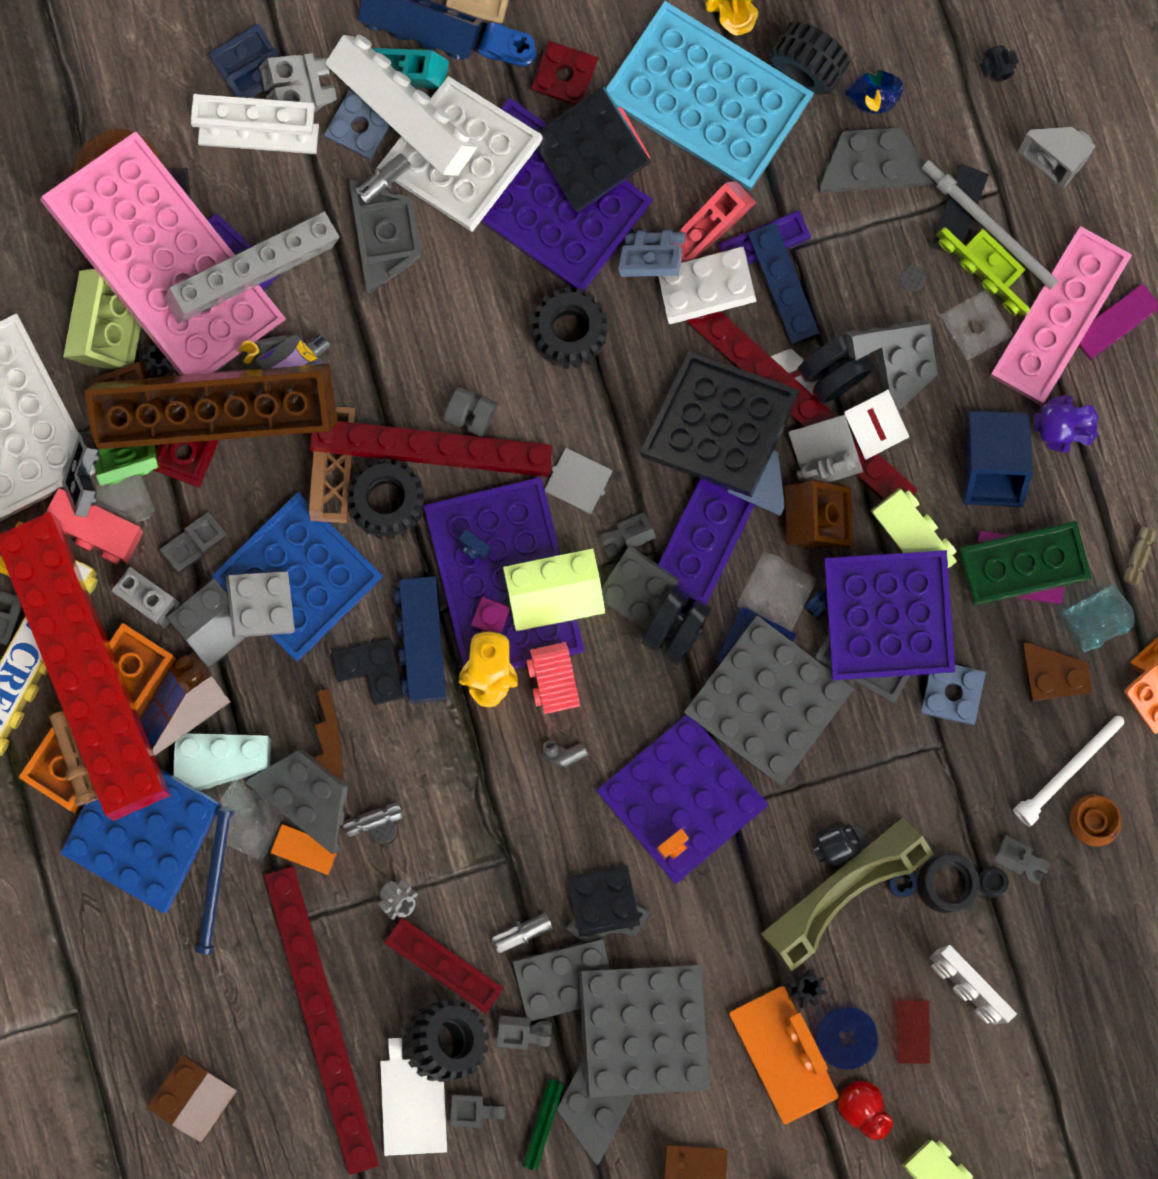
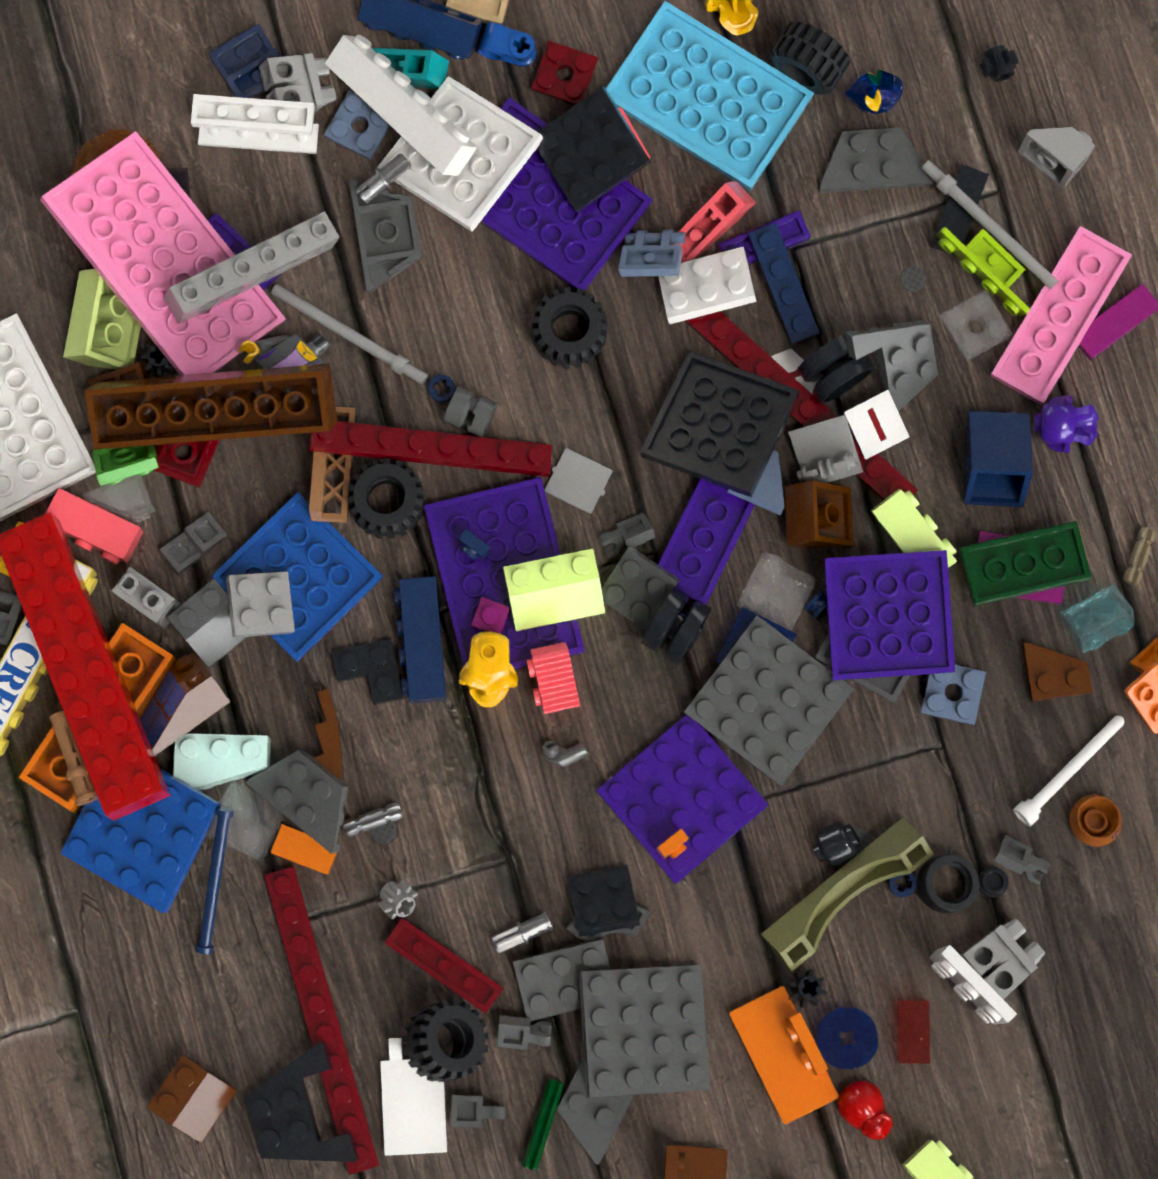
(77, 477): black plate -> none
(285, 1118): none -> black wing
(398, 364): none -> light grey bar
(434, 393): none -> dark blue bush
(1007, 958): none -> light grey hips

